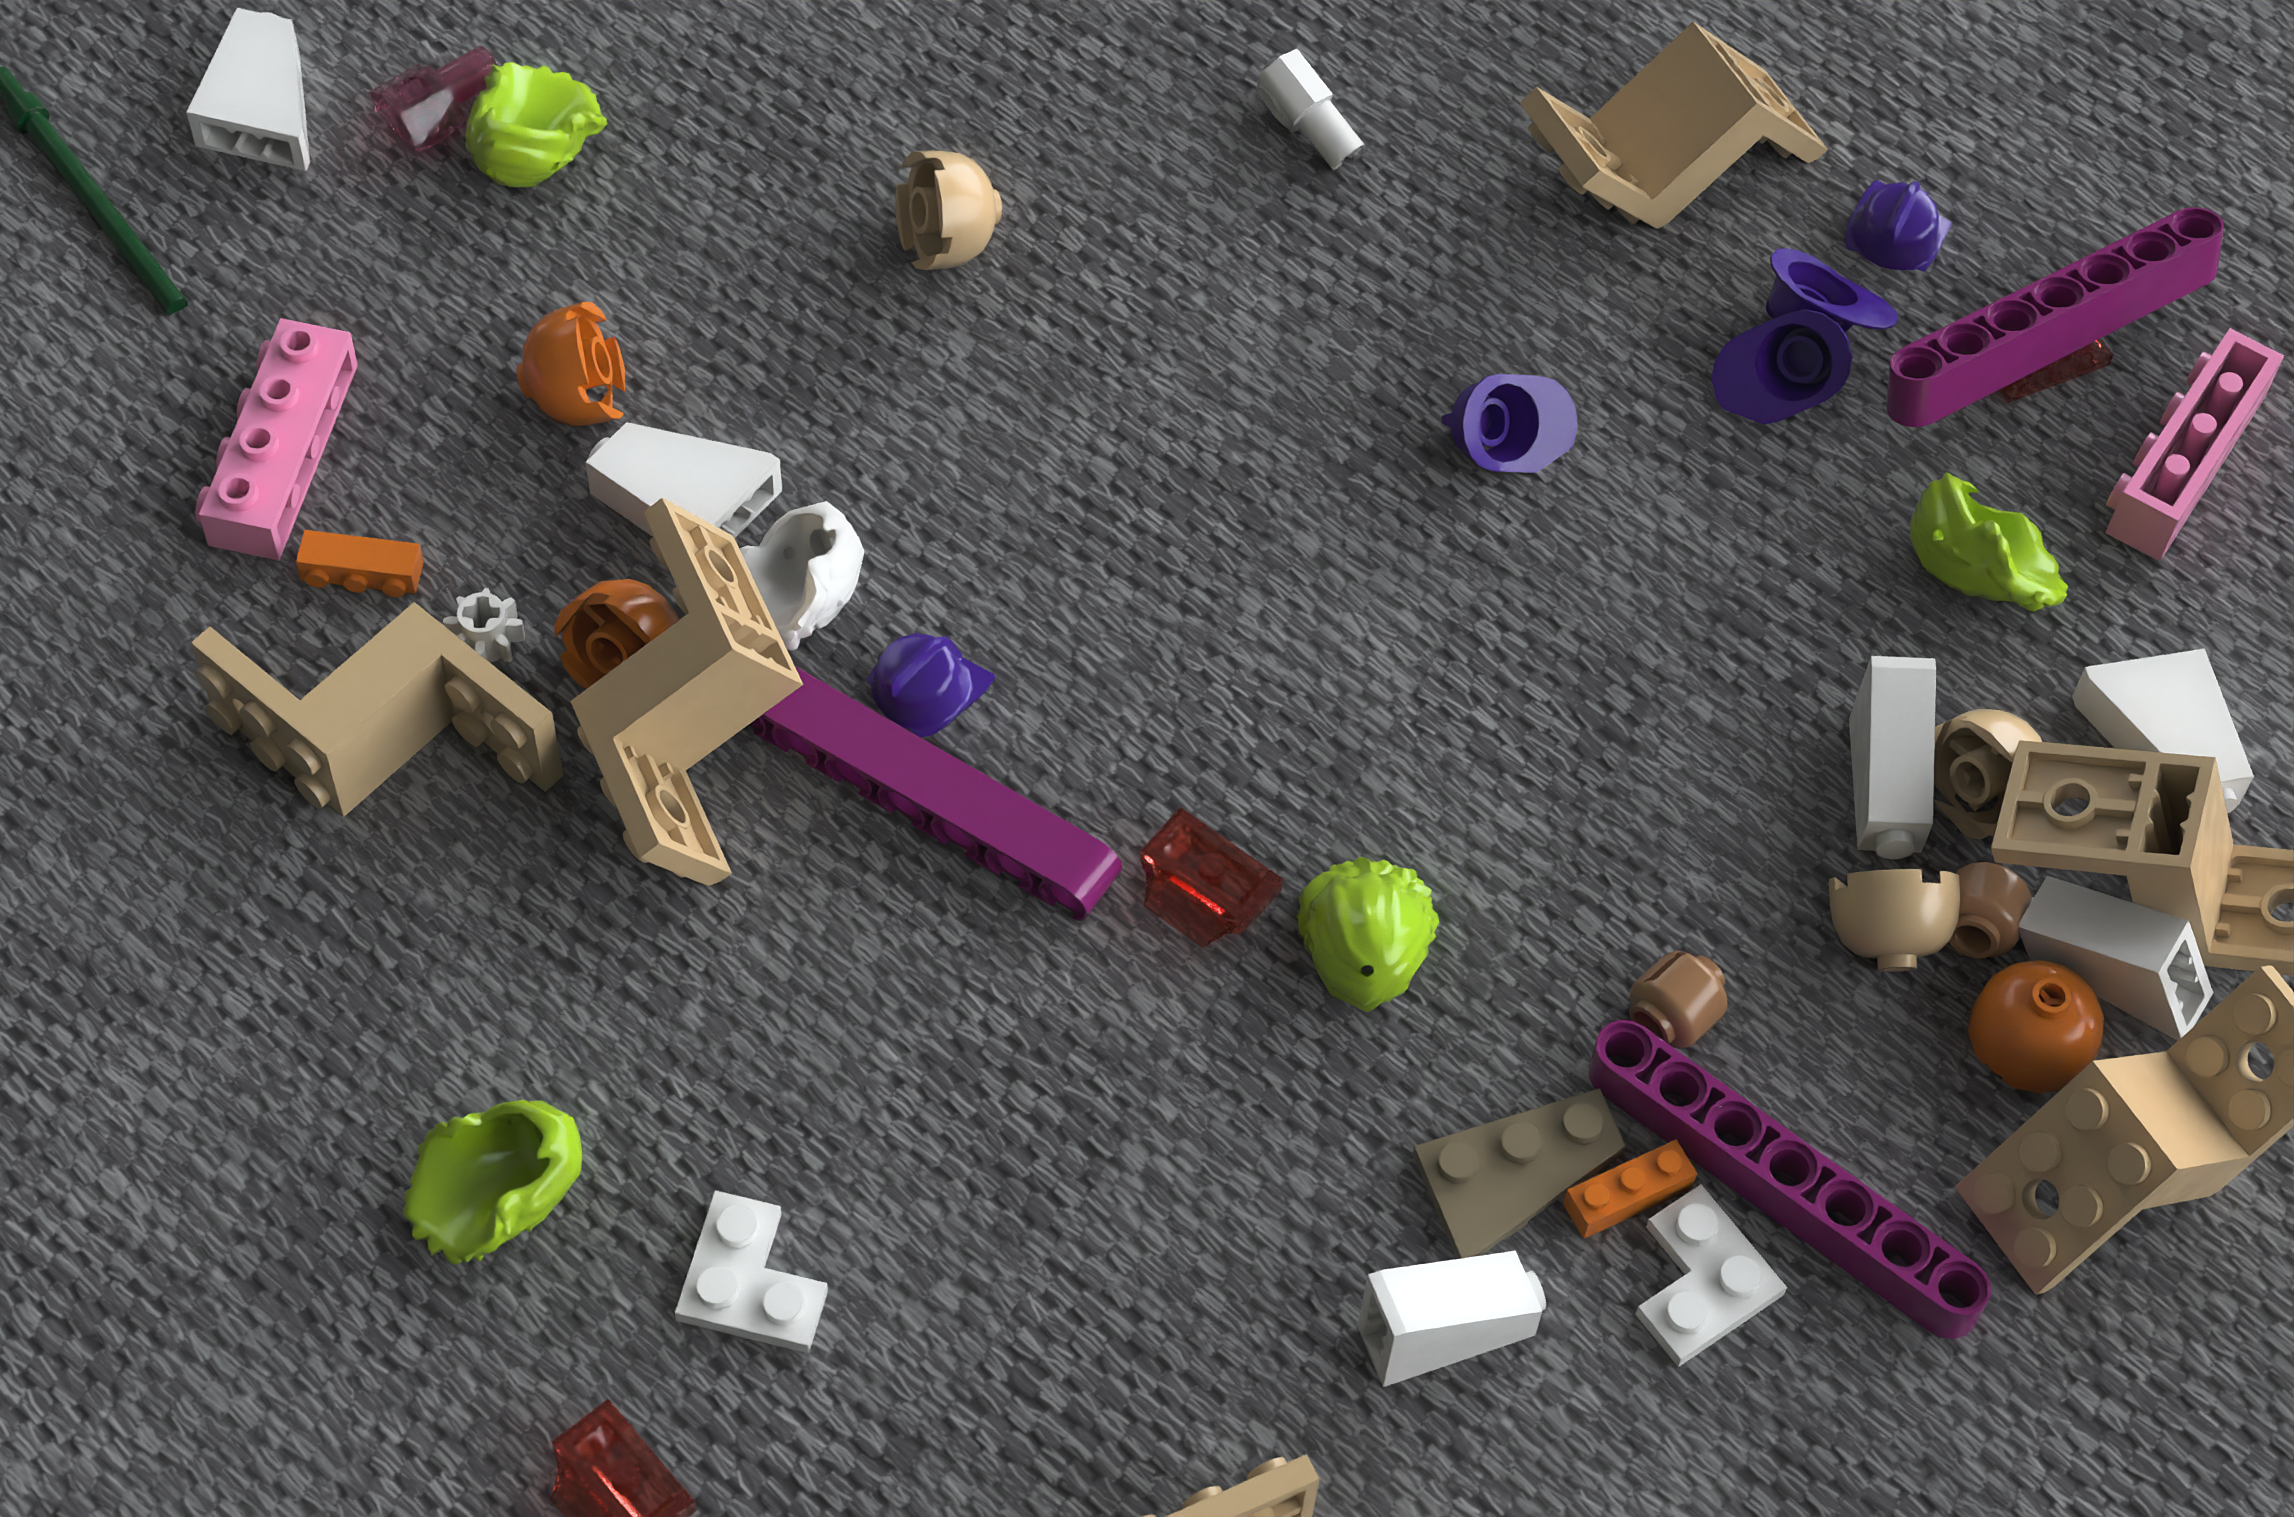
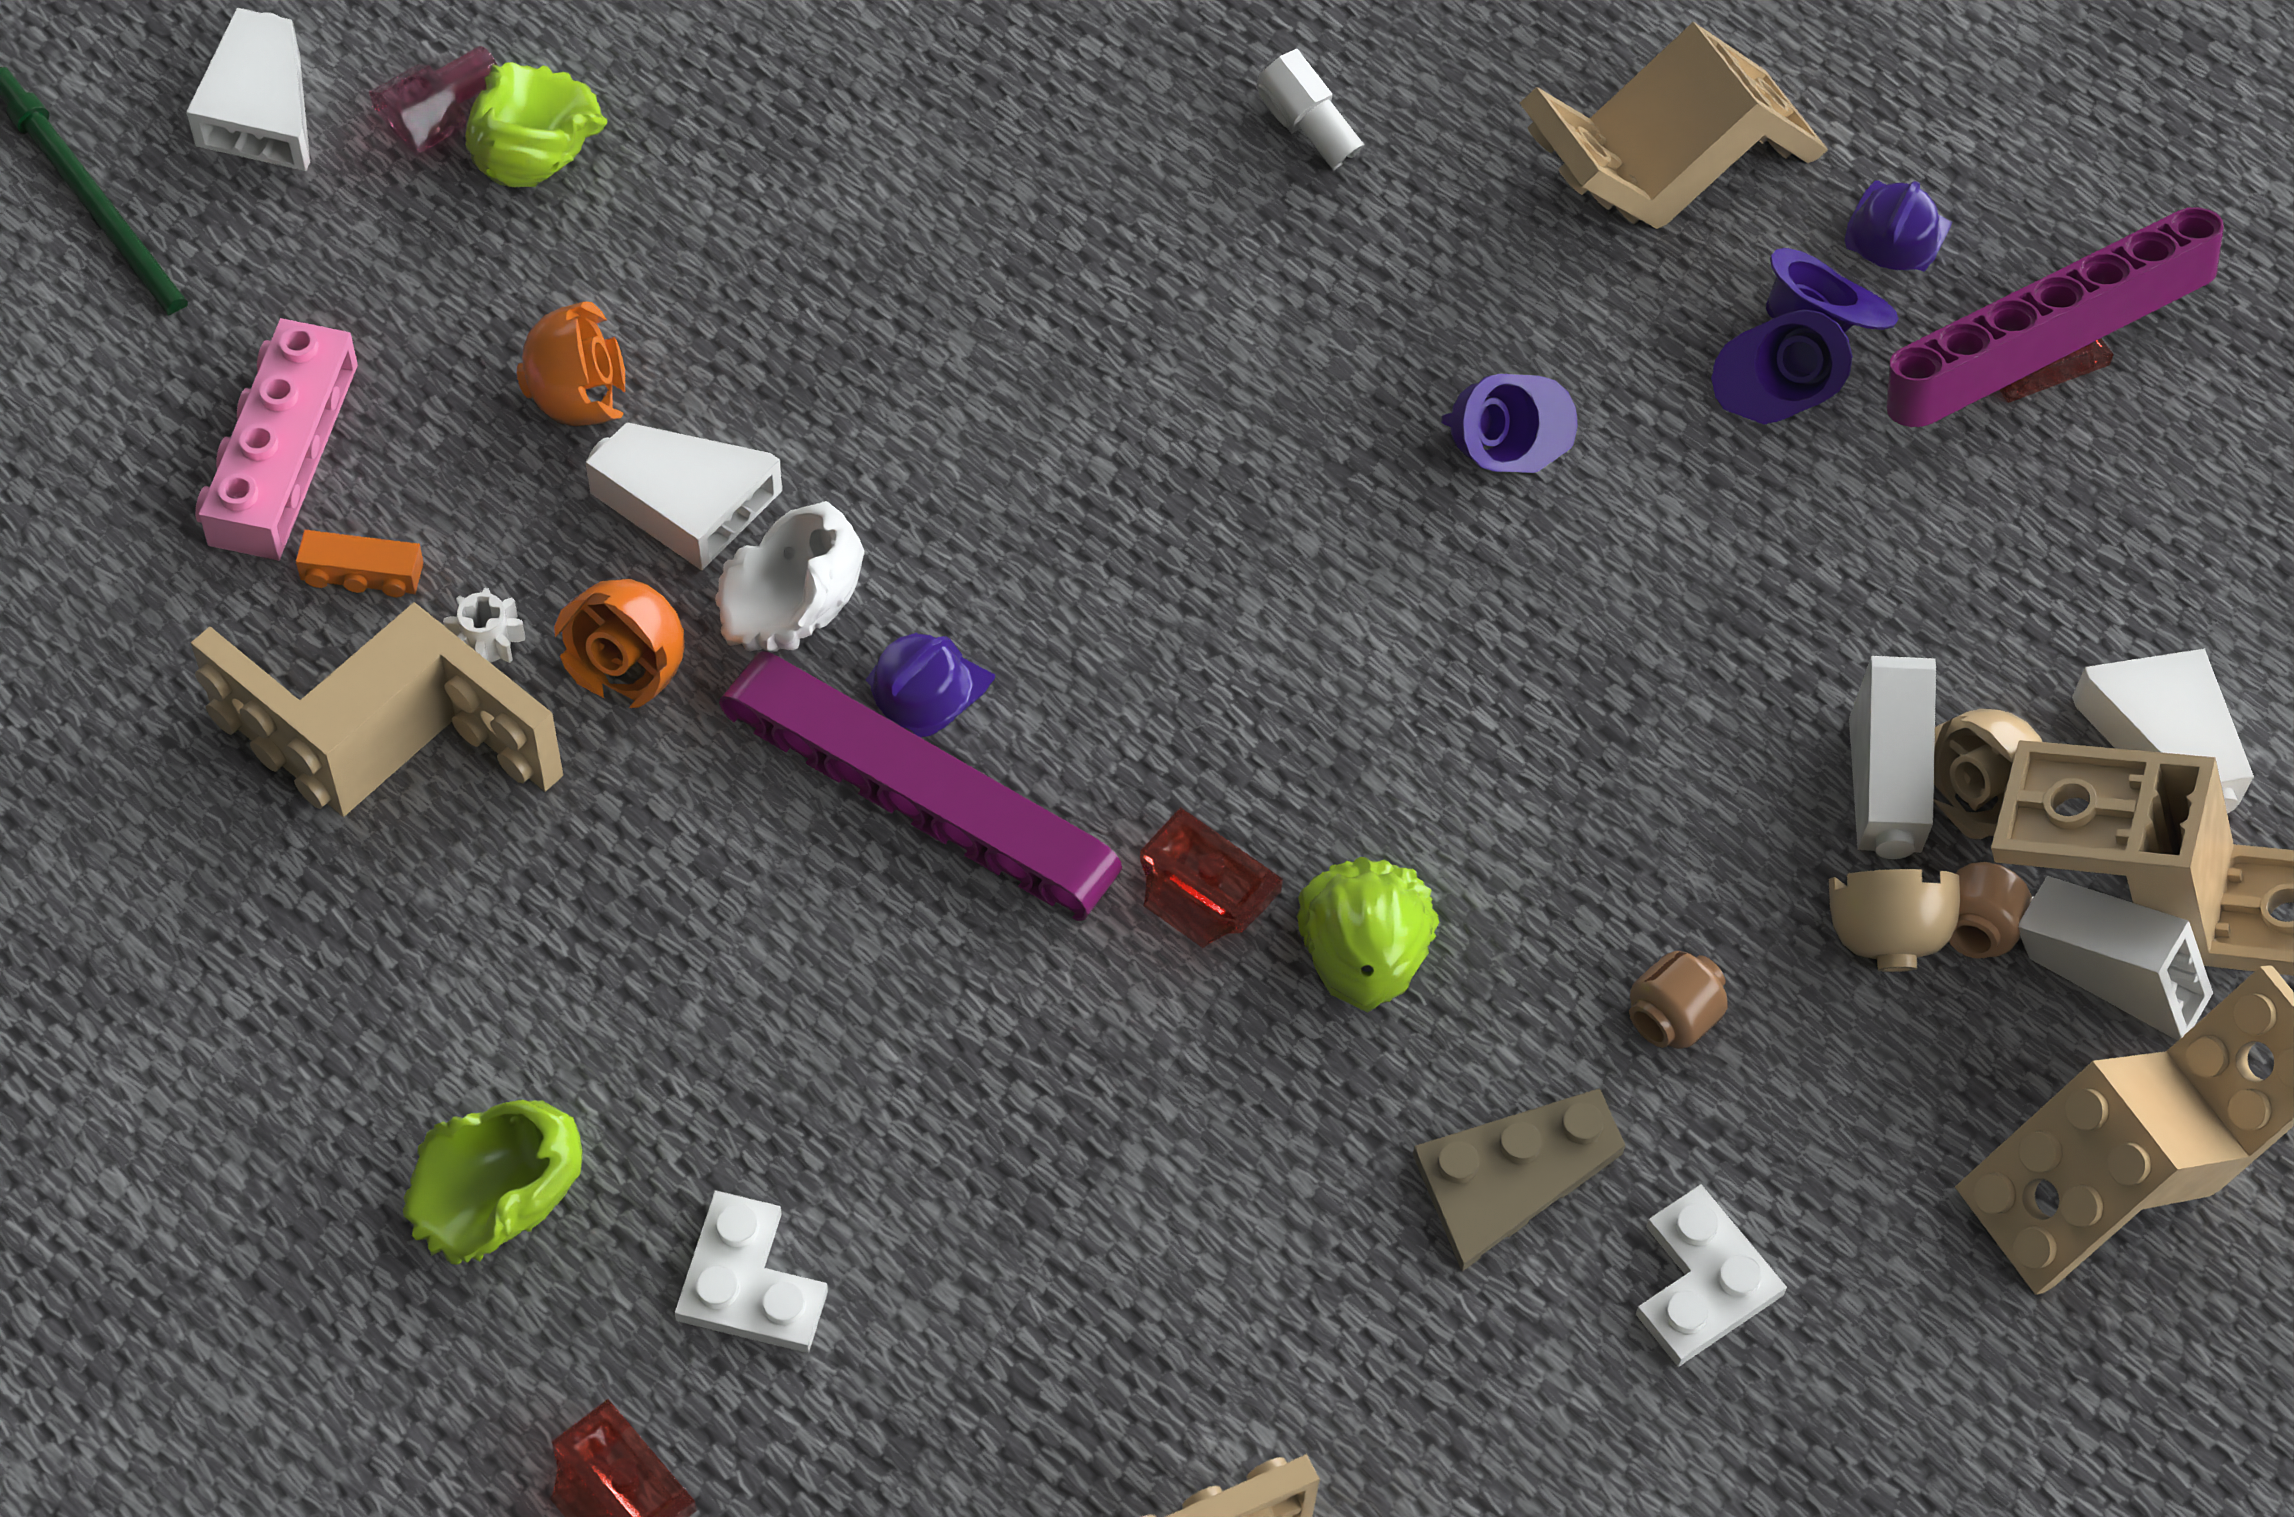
(684, 695): tan bracket -> none
(945, 209): tan cylinder -> none
(1446, 1312): white slope -> none
(1630, 1188): orange piece -> none
(1799, 1208): magenta beam -> none
(1983, 548): lime piece -> none
(2036, 1025): orange cylinder -> none
(2193, 445): bright pink brick -> none

